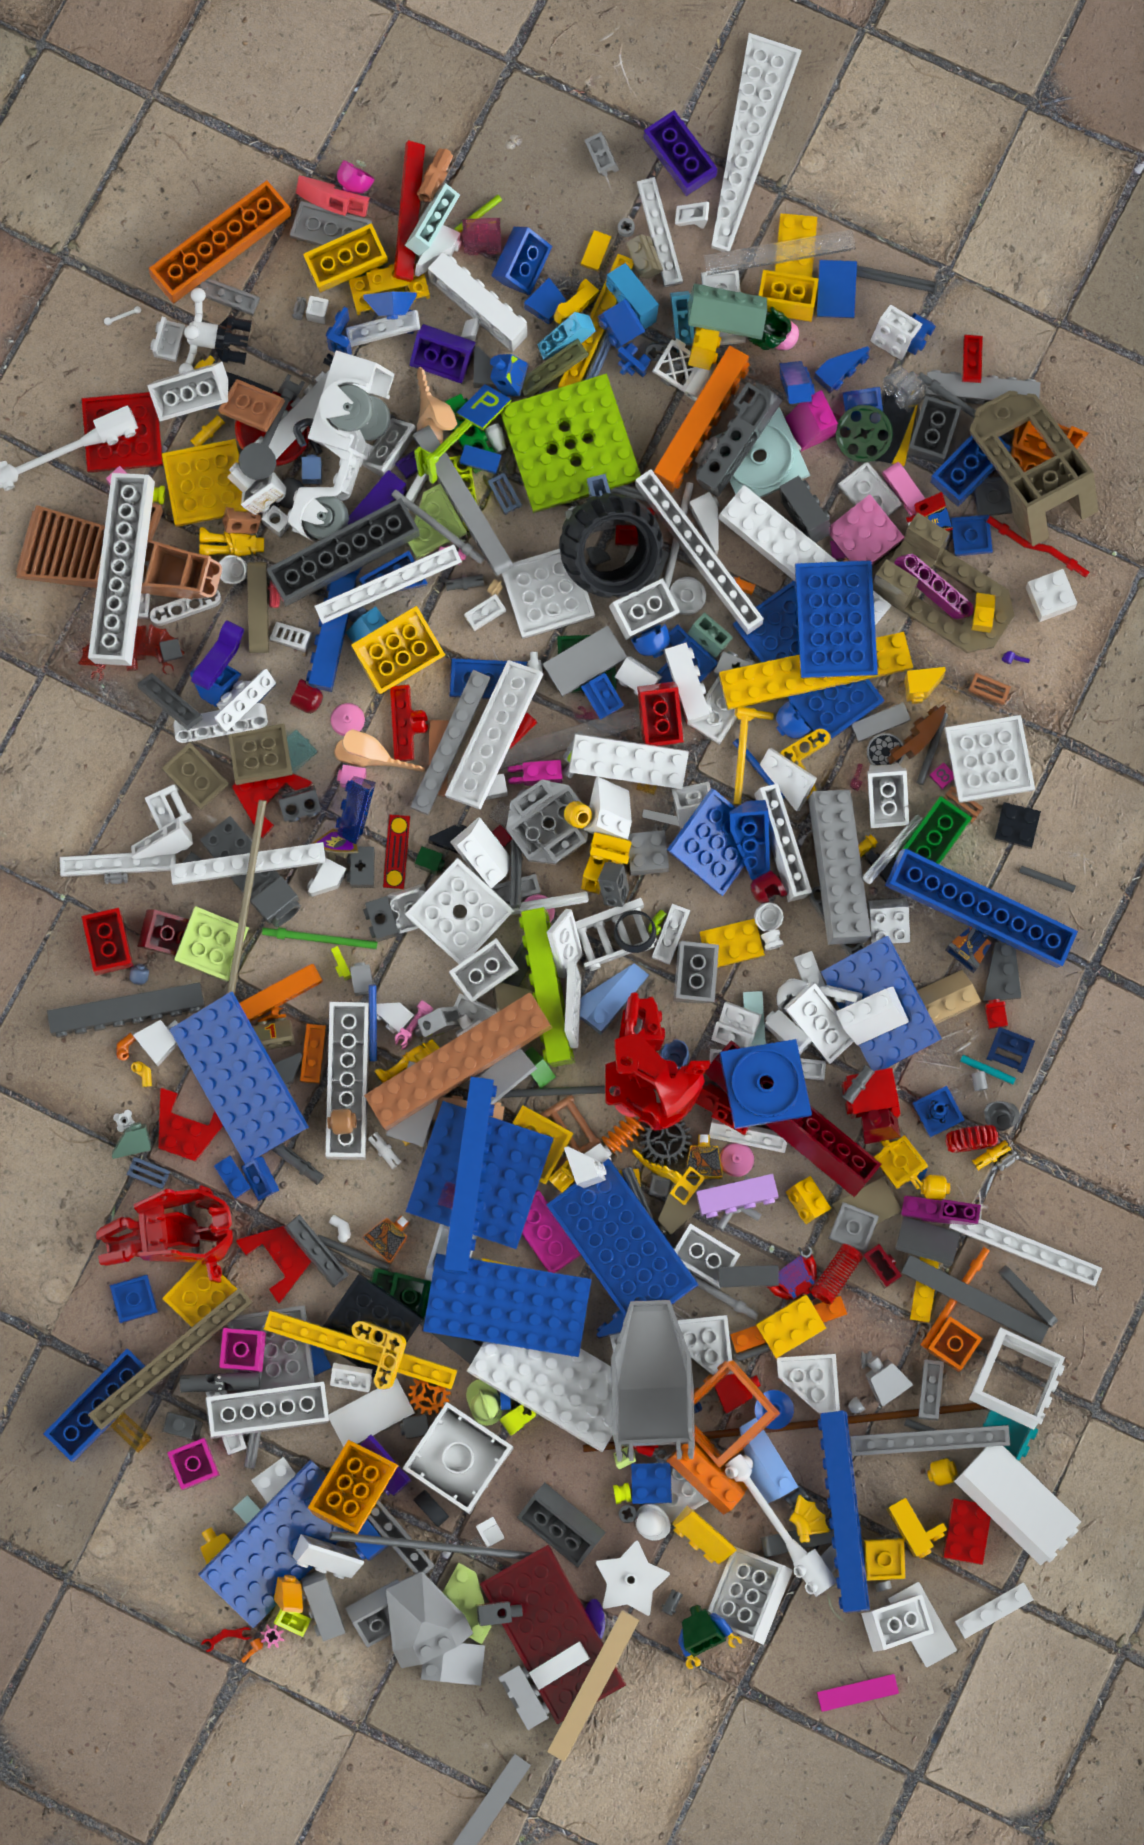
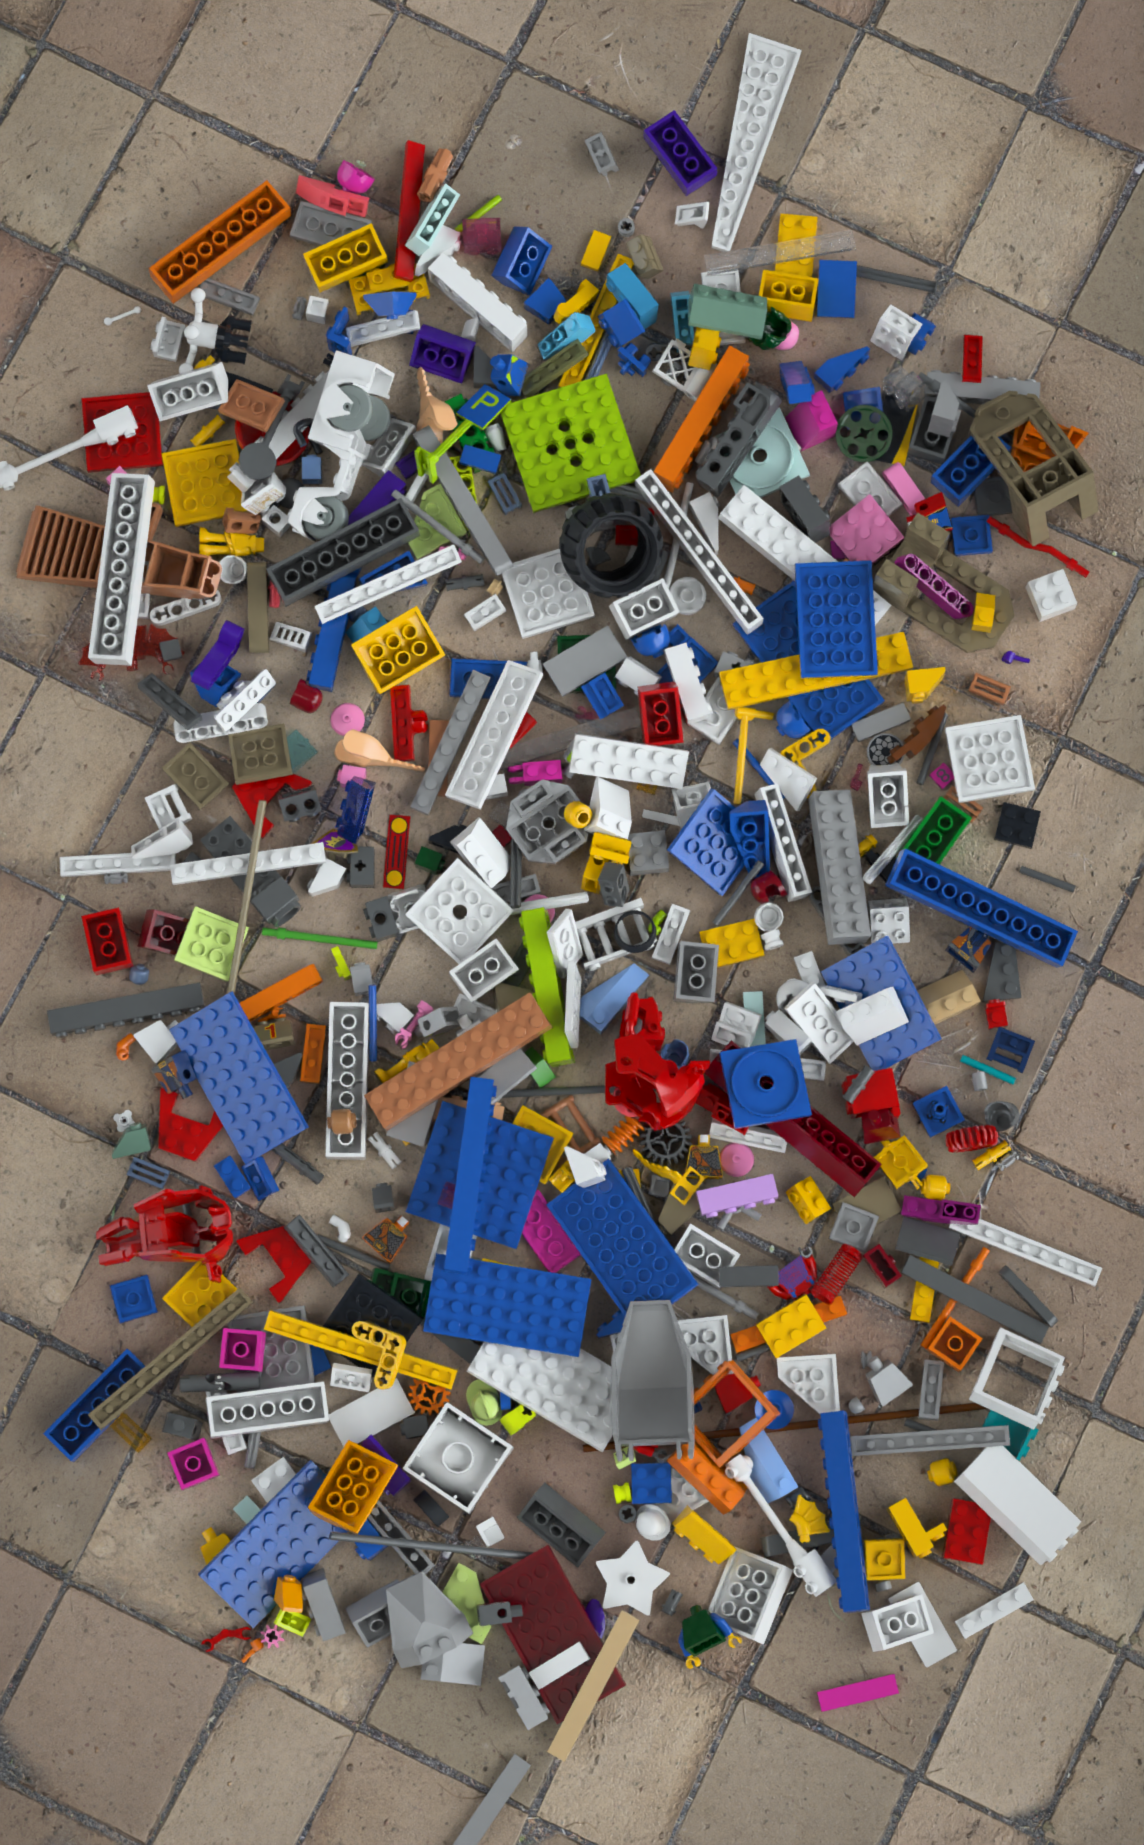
(143, 1071): yellow arm -> none
(176, 1074): none -> dark blue torso
(327, 1557): white slope -> none
(383, 1198): none -> dark grey slope
(659, 231): white tile -> none
(710, 635): sand green brick -> none
(738, 892): none -> dark grey bar
(945, 412): none -> light grey slope

